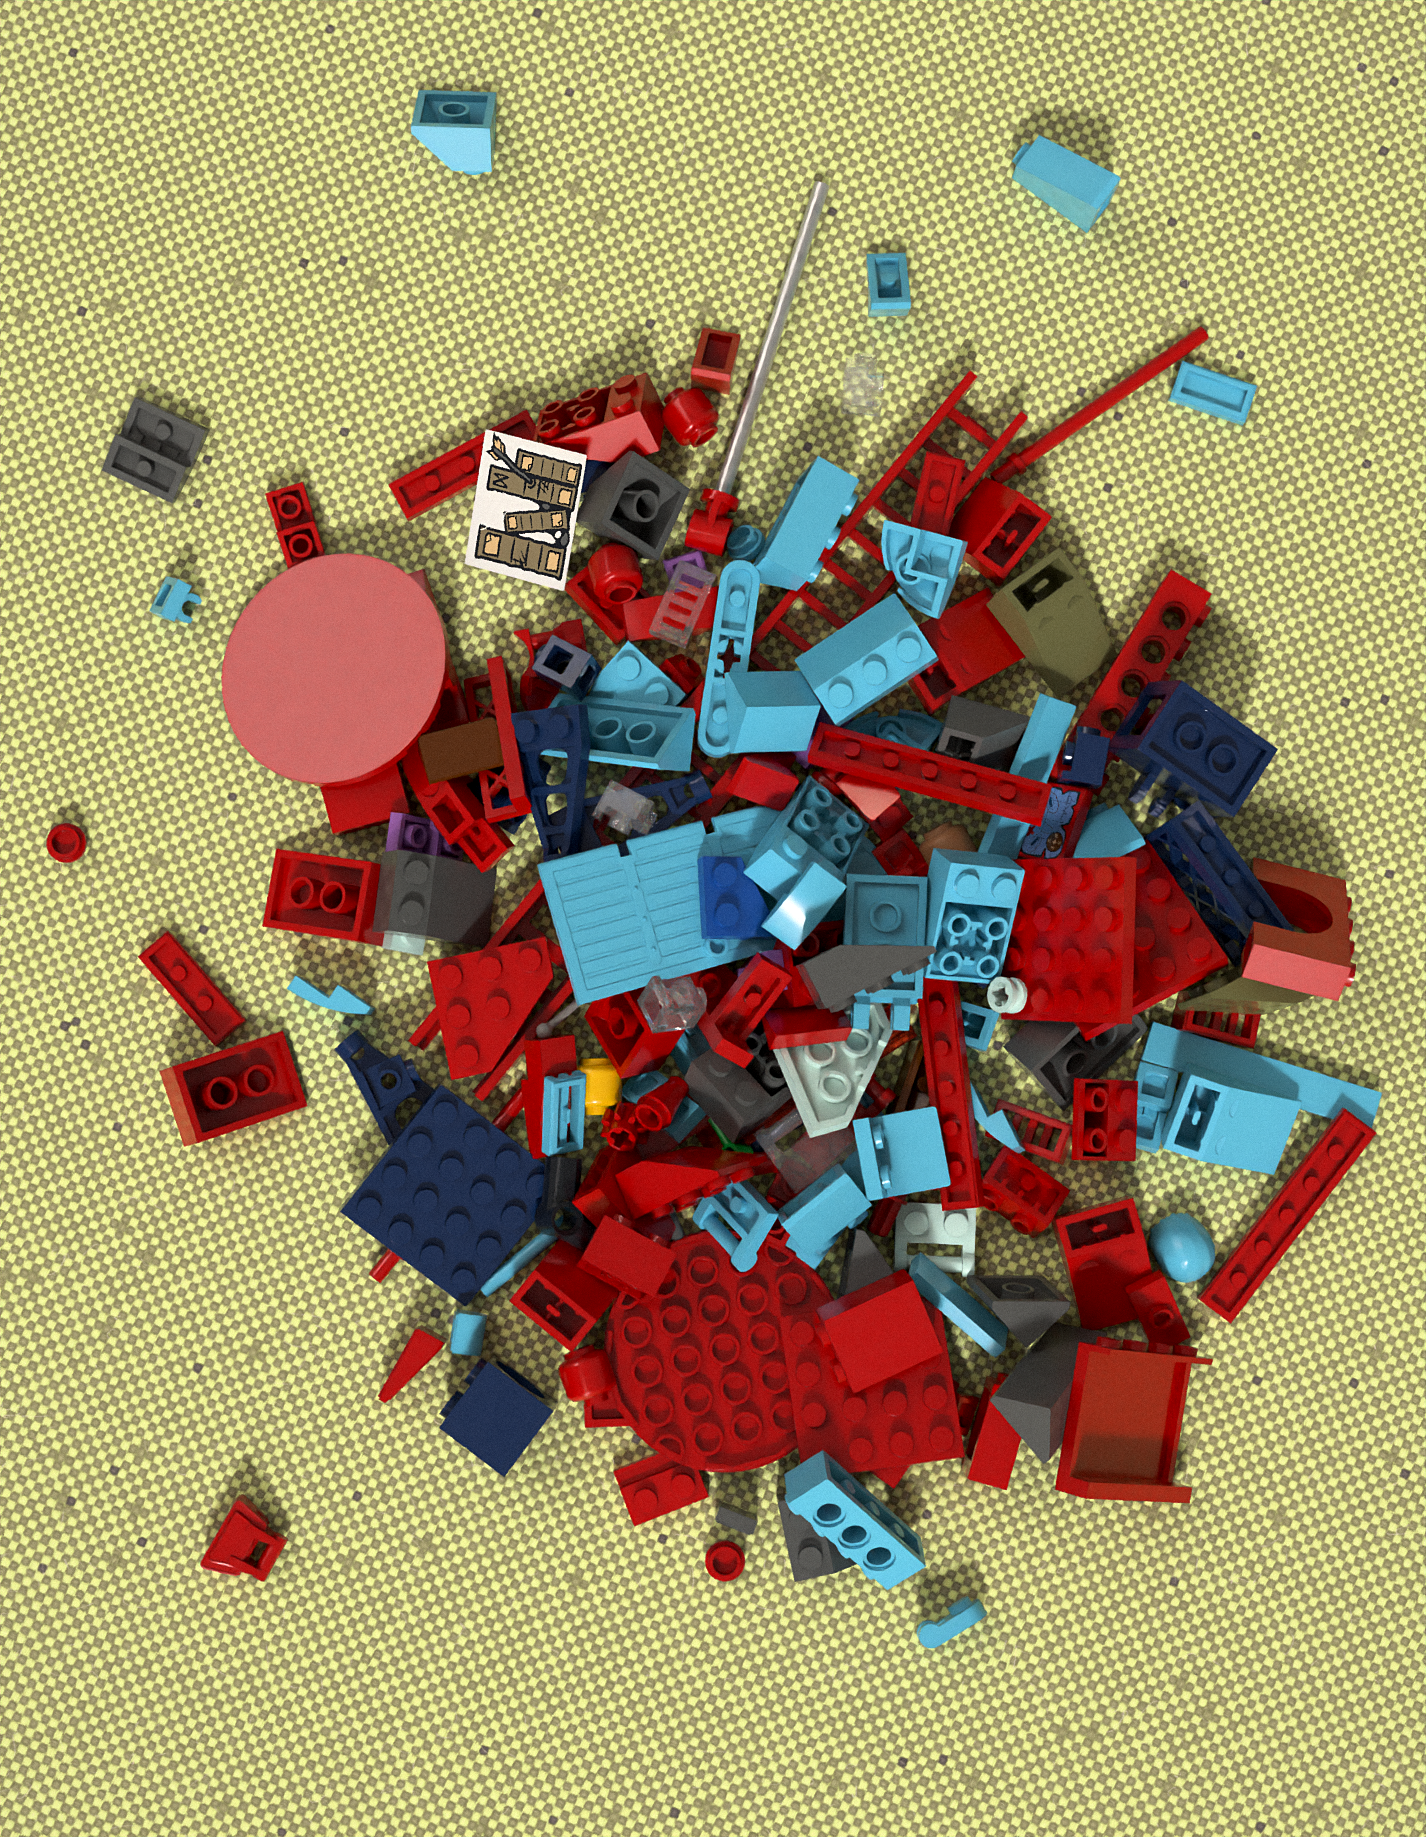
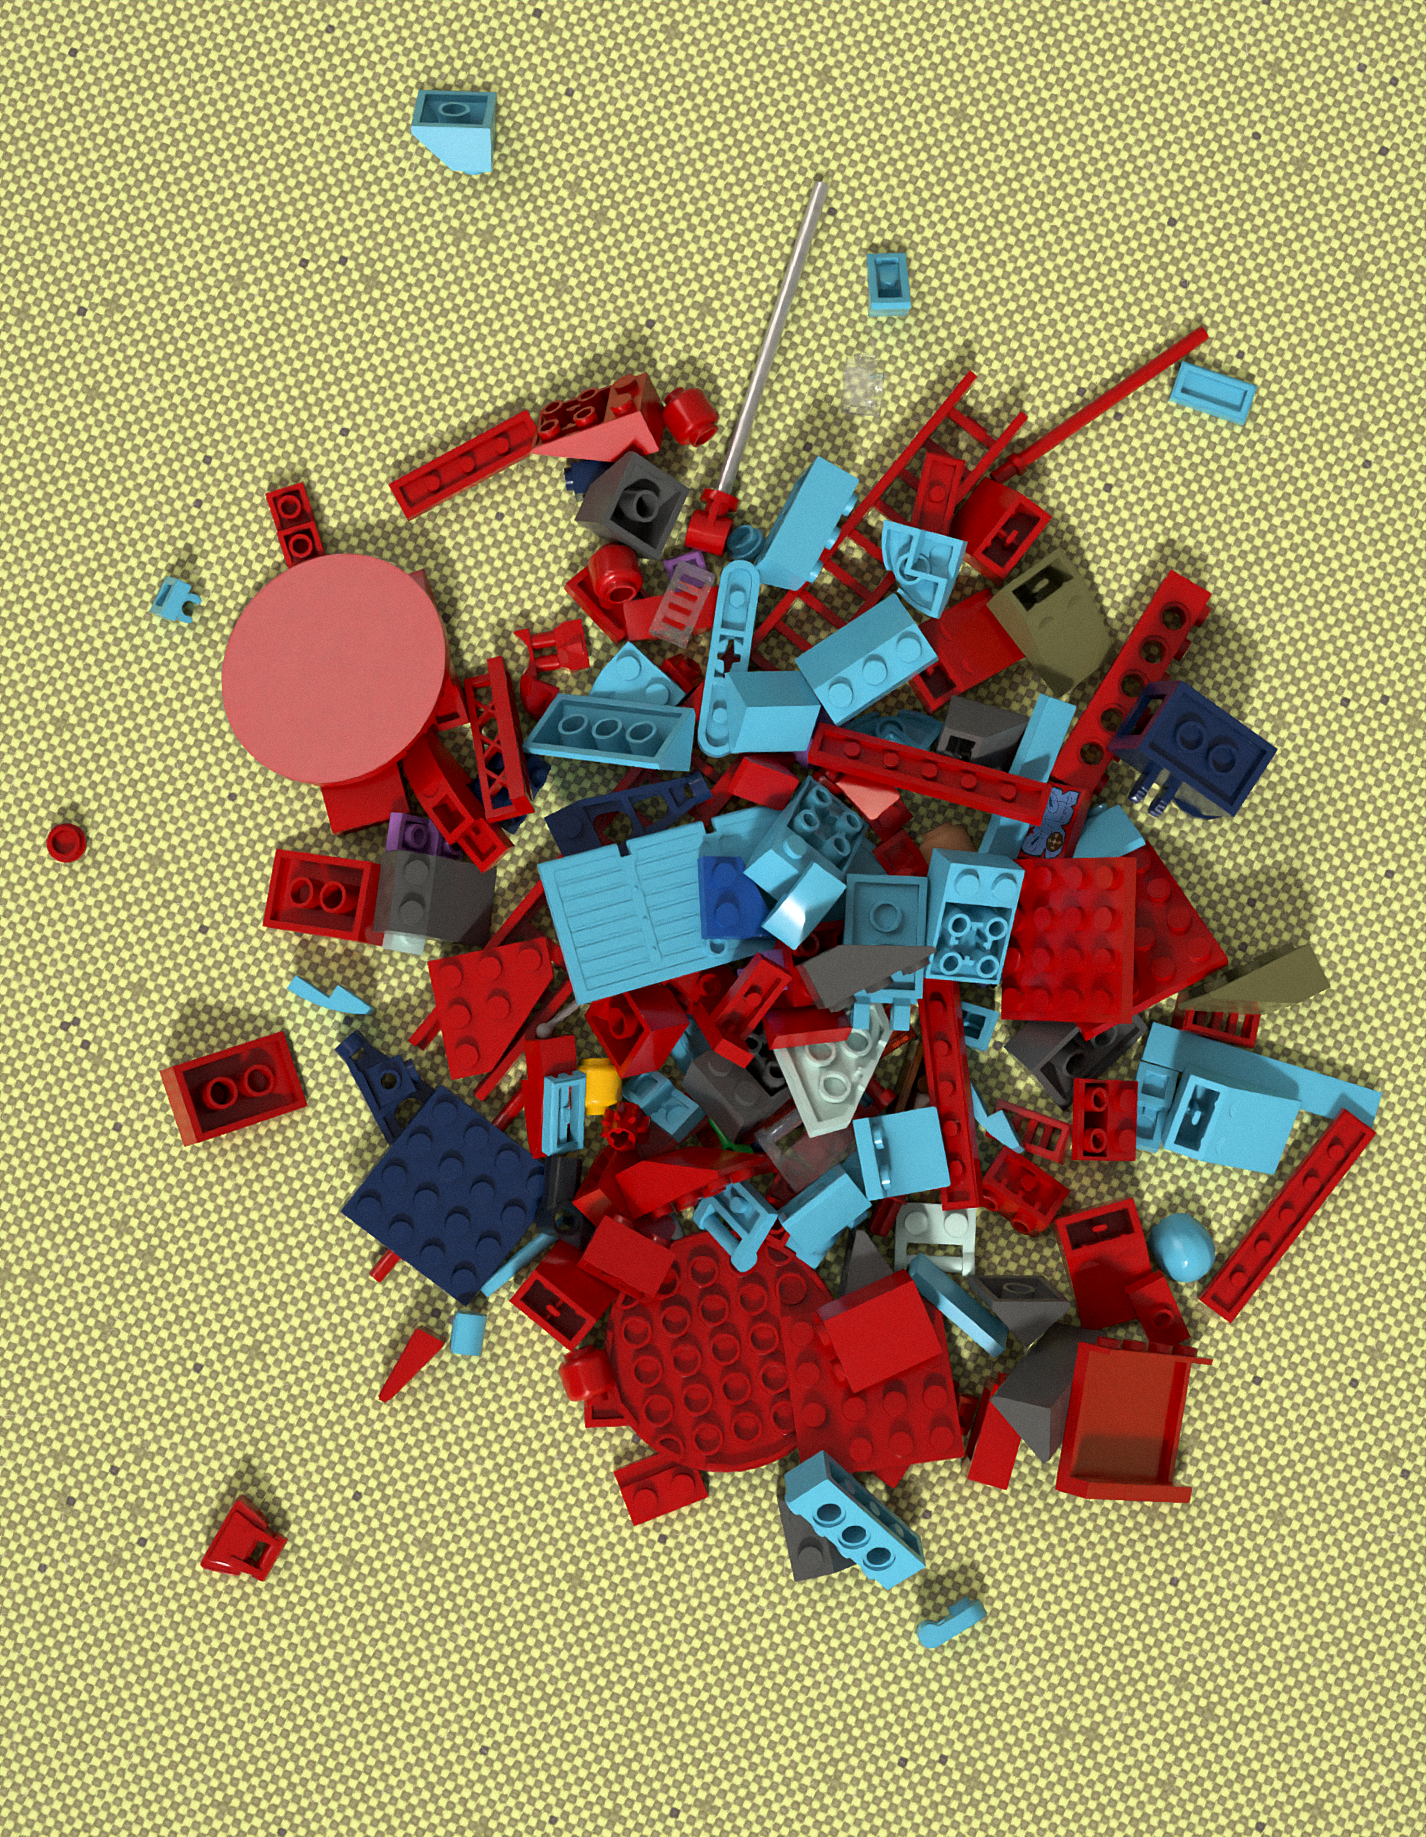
(155, 449): dark grey slope -> none
(192, 988): red tile -> none
(460, 750): reddish brown slope -> none
(496, 1413): dark blue brick -> none
(525, 509): sticker -> none
(551, 730): dark blue plate -> none
(579, 672): dark blue brick -> none
(625, 809): clear brick -> none
(660, 1105): red cone -> none
(680, 1003): clear brick -> none
(715, 361): red slope -> none
(724, 1560): red plate -> none
(736, 1518): dark grey tile -> none
(1000, 1001): light aqua bush -> none
(1065, 181): medium azure slope -> none
(1085, 758): dark blue brick -> none
(1220, 867): dark blue fence -> none
(1298, 961): red arch -> none

